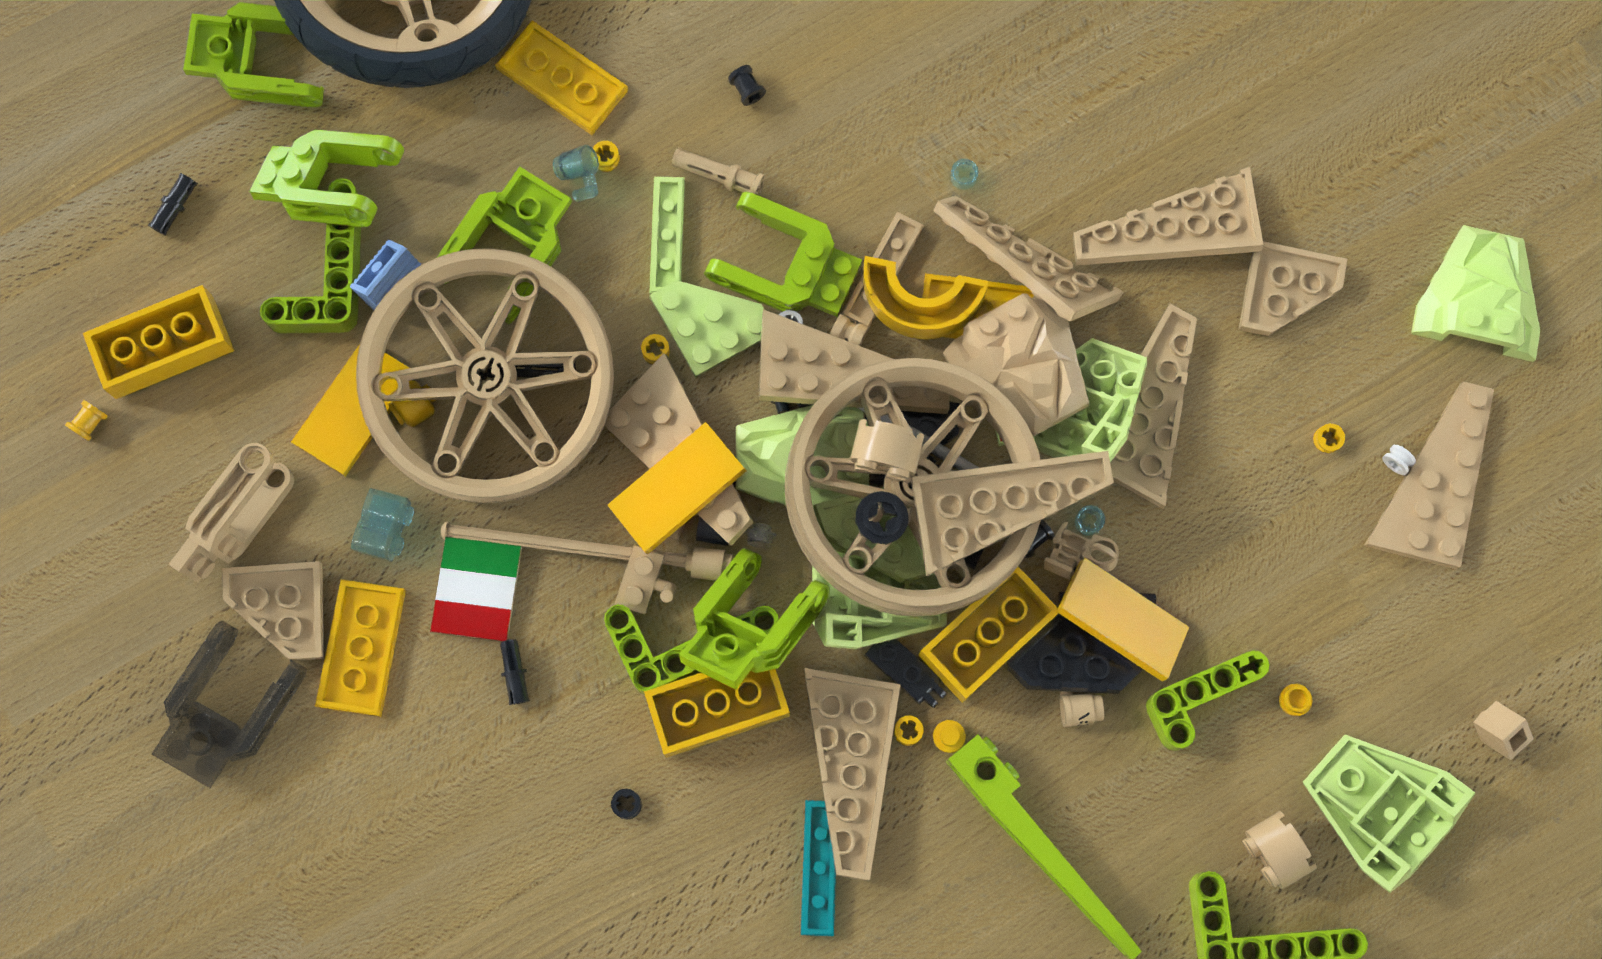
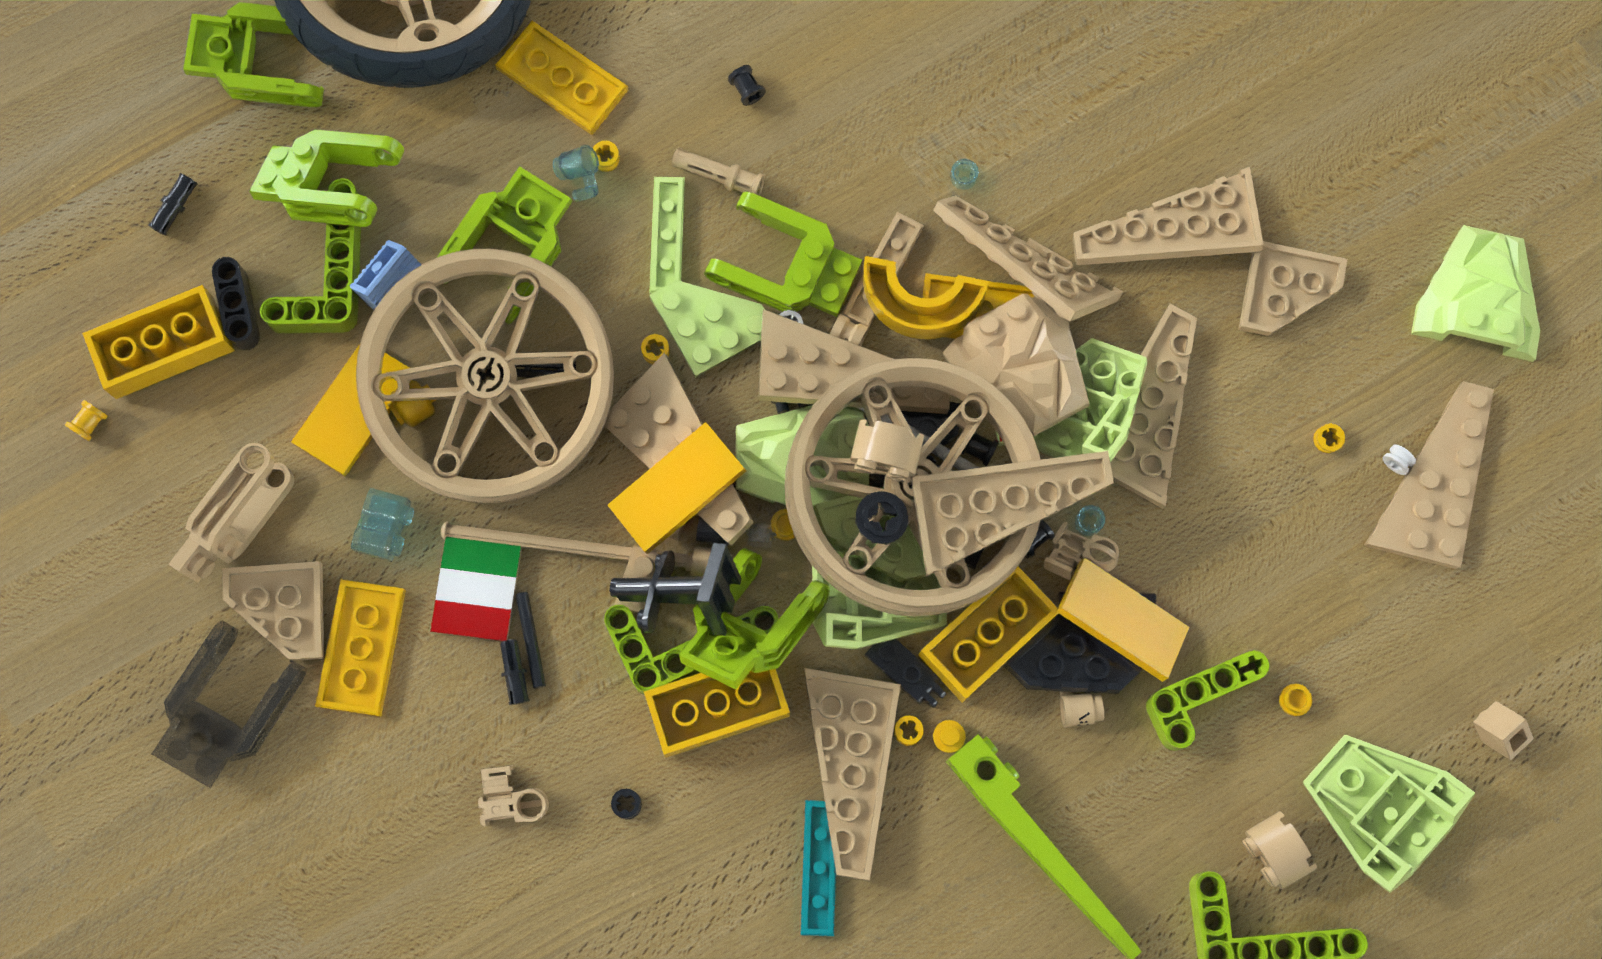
(230, 290): none -> black beam
(501, 798): none -> tan piece
(530, 640): none -> black bar
(708, 591): none -> black piece
(781, 525): none -> yellow plate
(981, 448): none -> black bush

